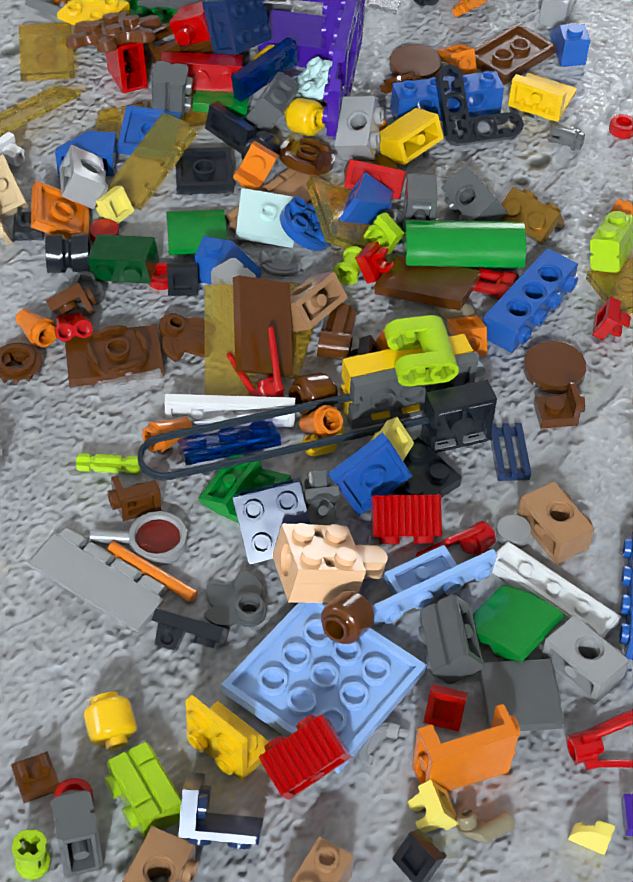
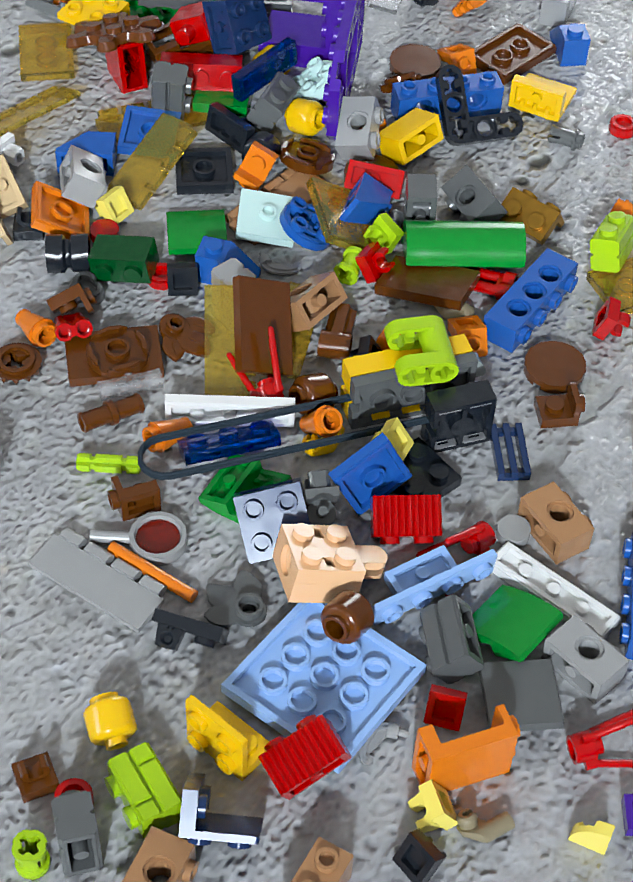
(110, 412): none -> reddish brown pin

